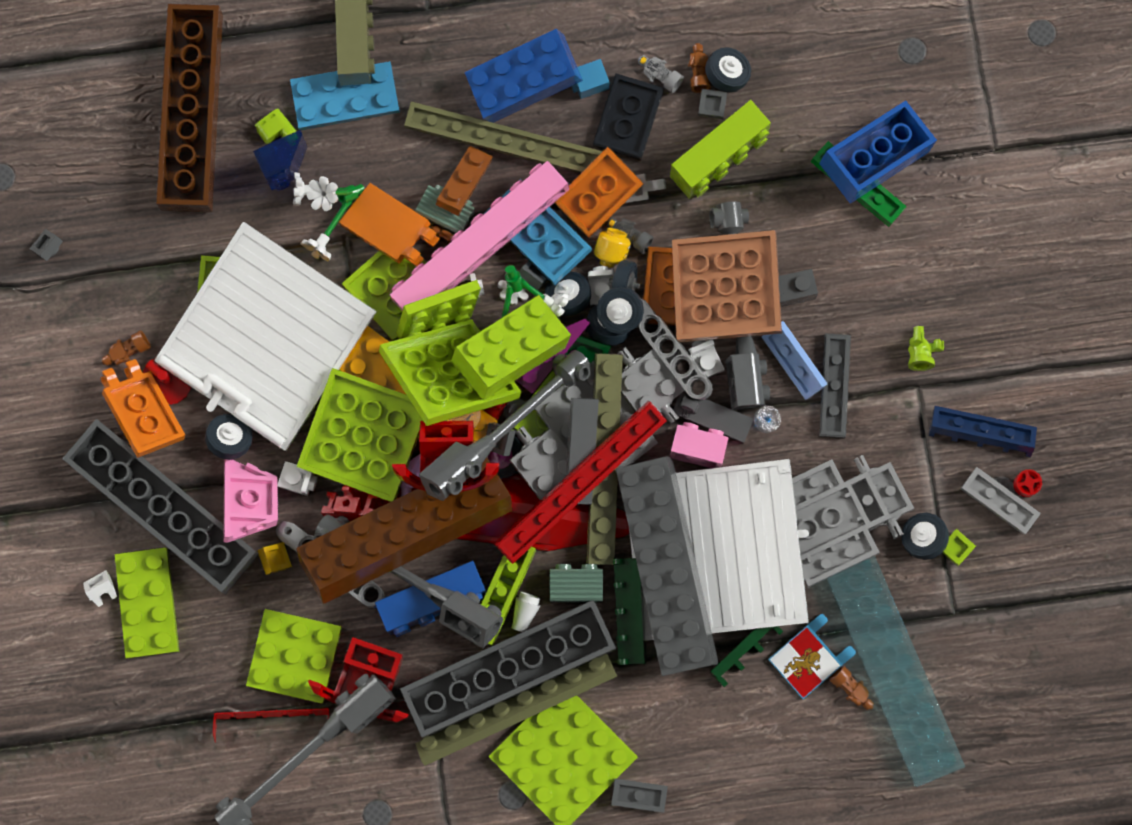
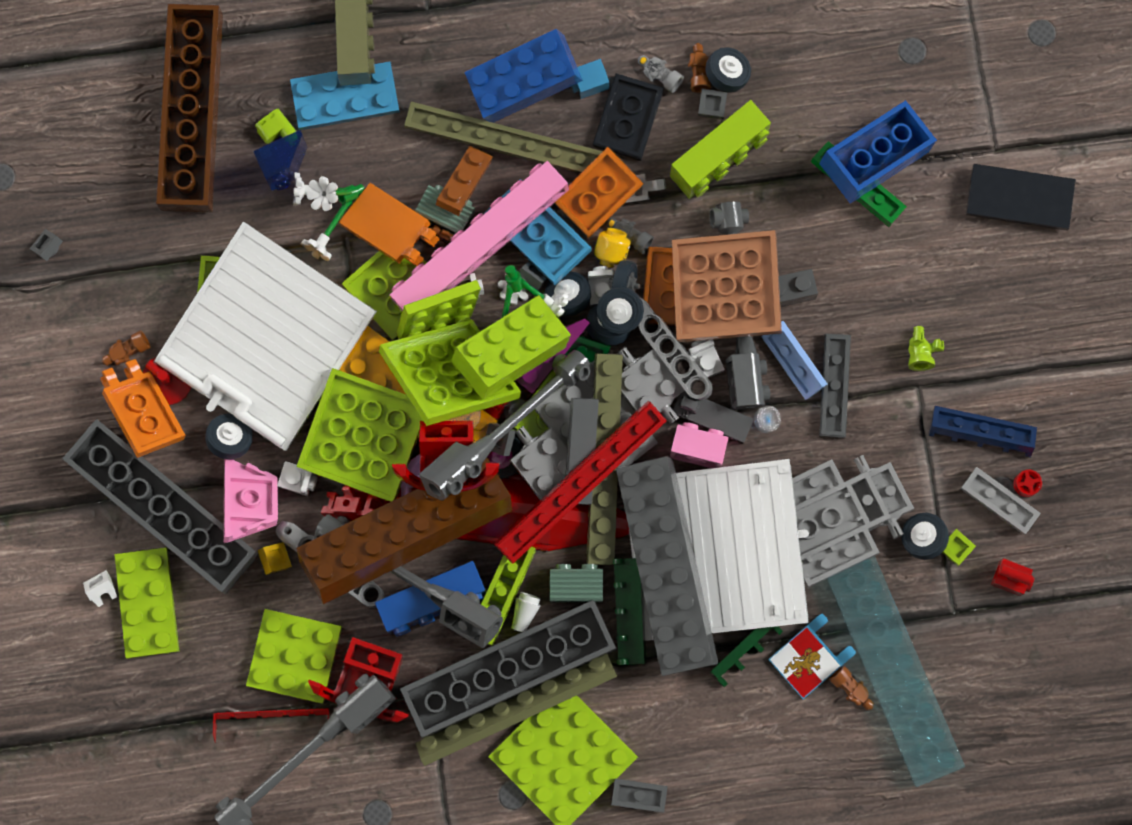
(1013, 577): none -> red brick
(1020, 197): none -> black tile

